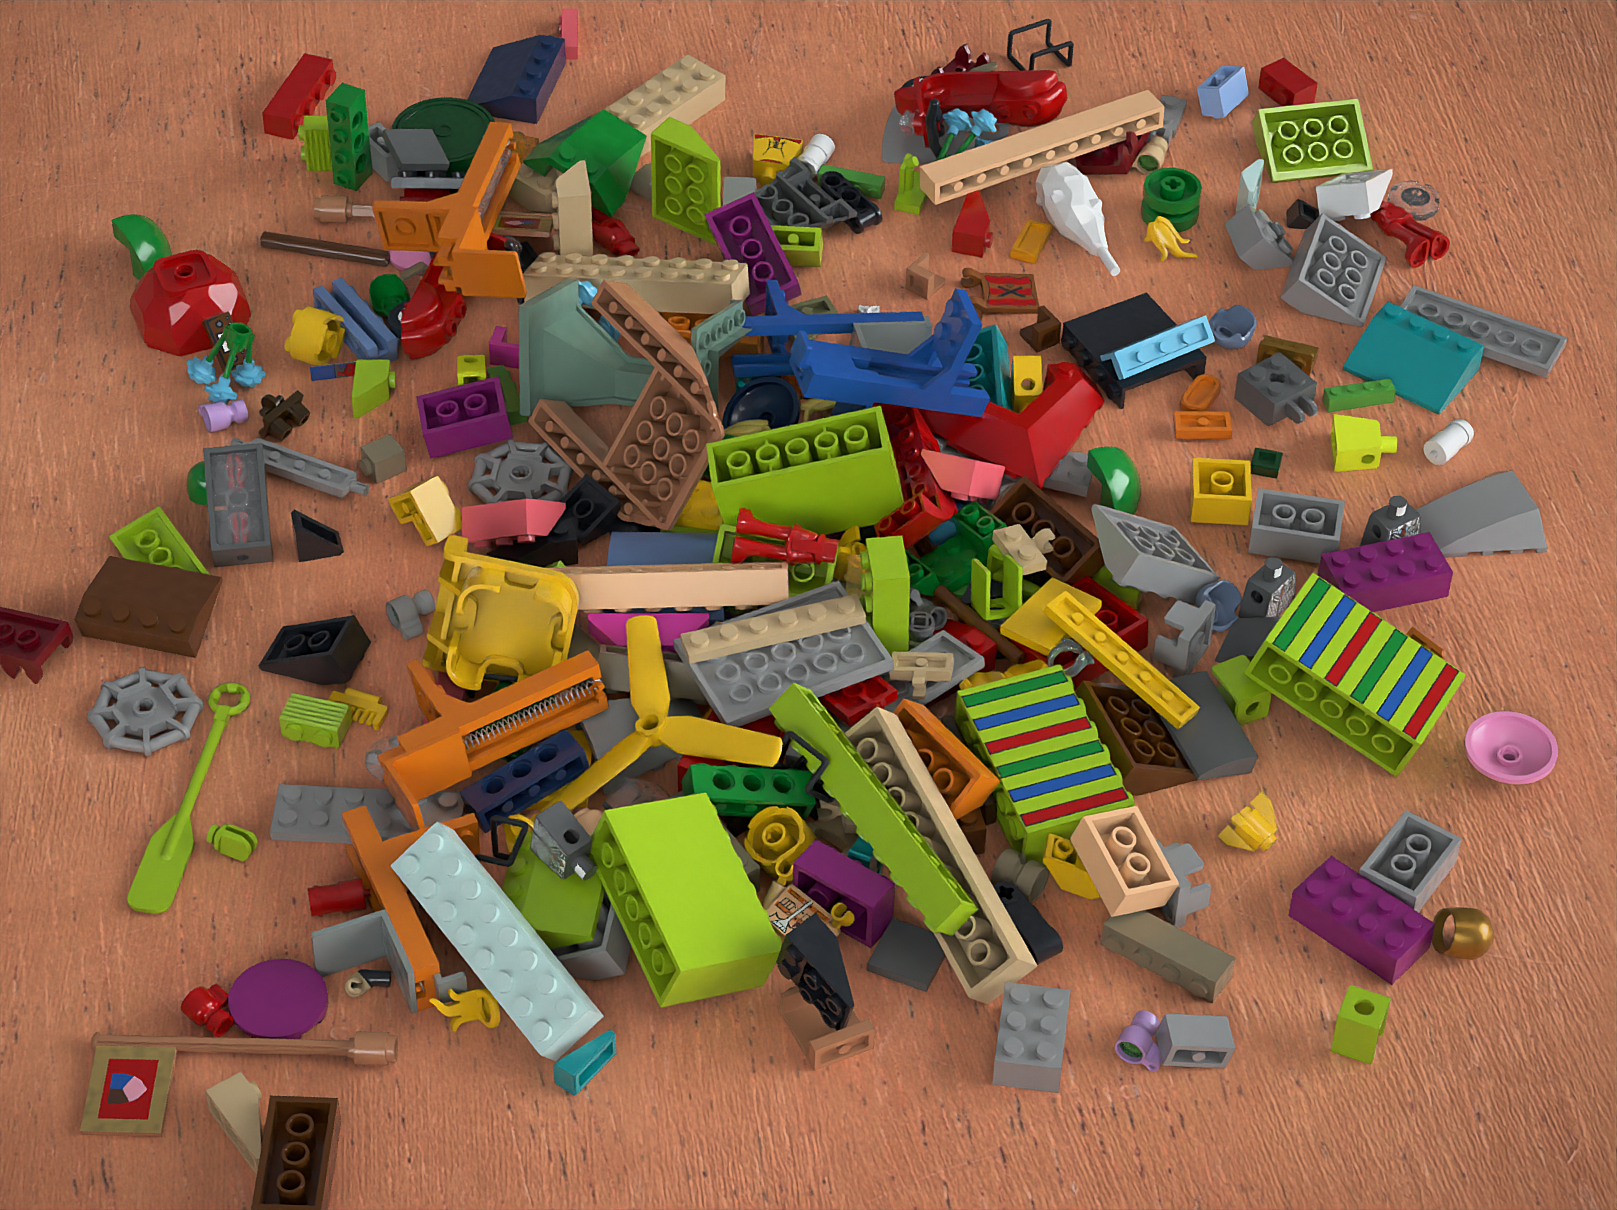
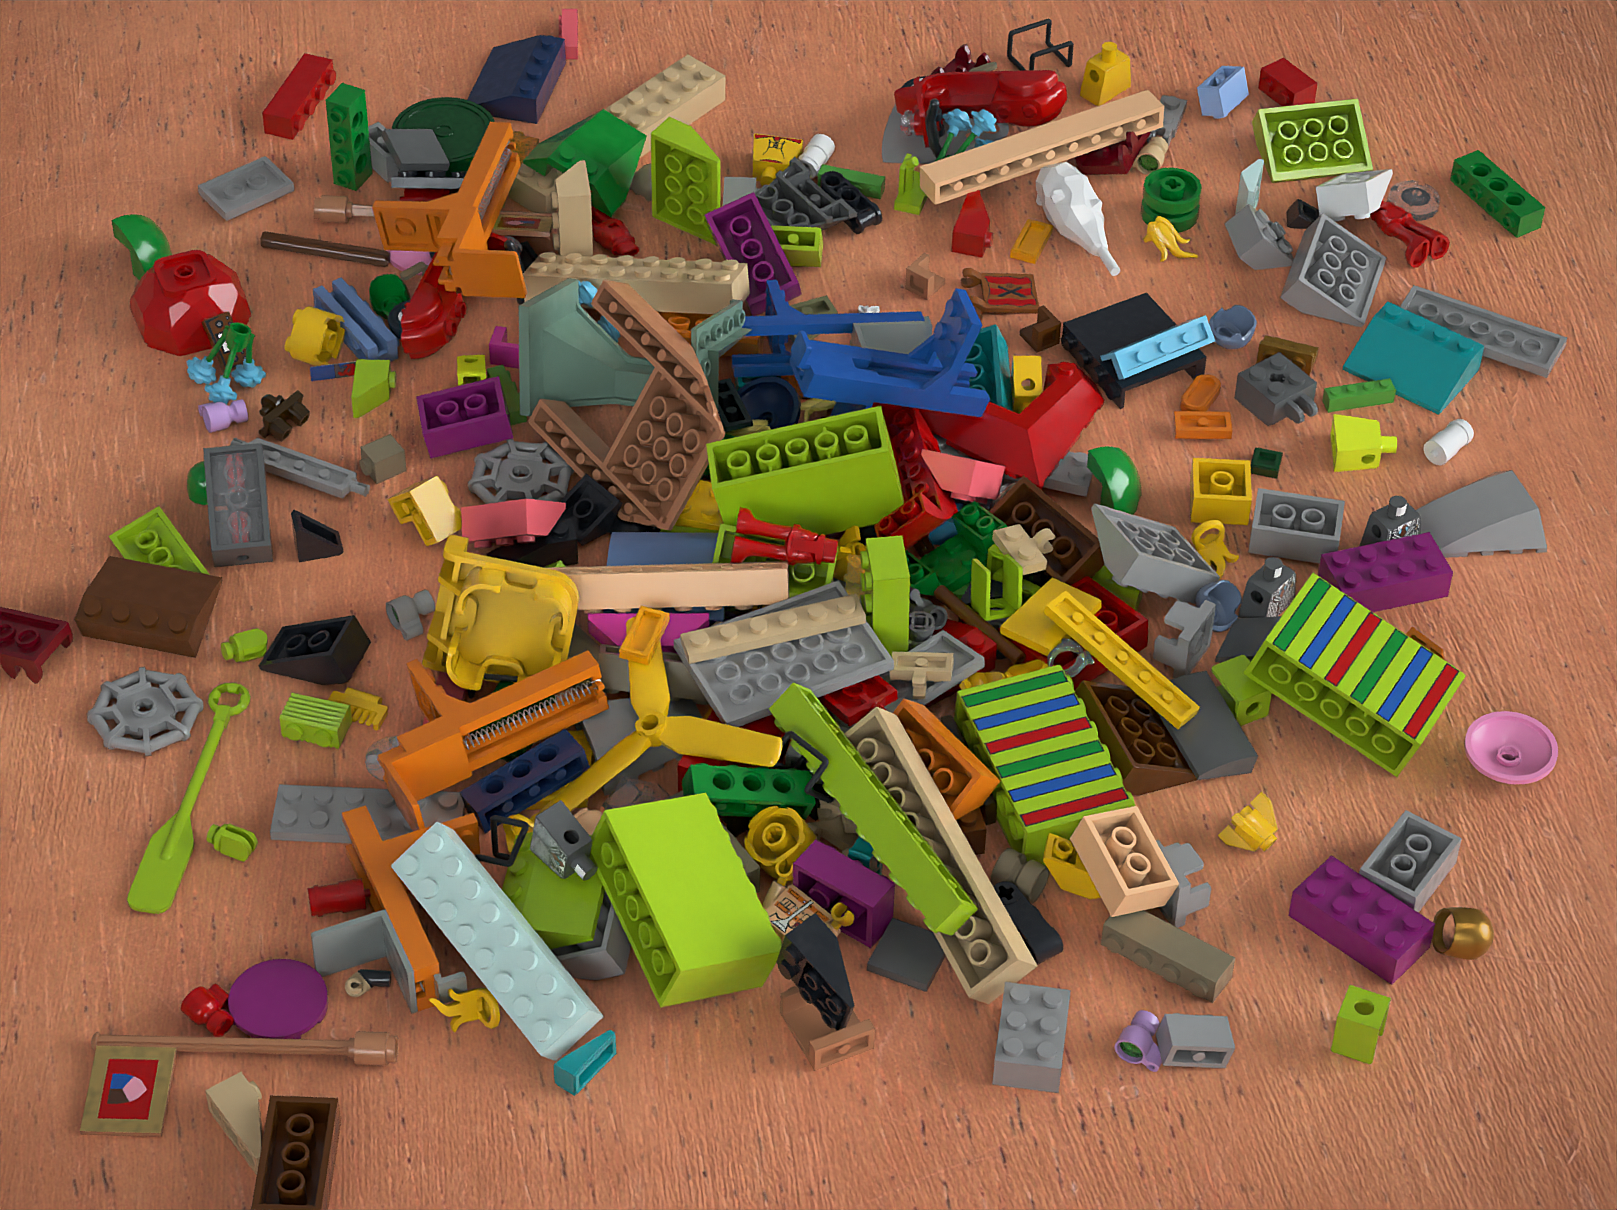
(245, 188): none -> light grey plate
(245, 646): none -> lime arm
(316, 143): lime brick -> none
(644, 635): none -> light orange tile
(731, 408): none -> black slope
(1106, 75): none -> yellow torso
(1212, 546): none -> yellow piece
(1497, 193): none -> green brick

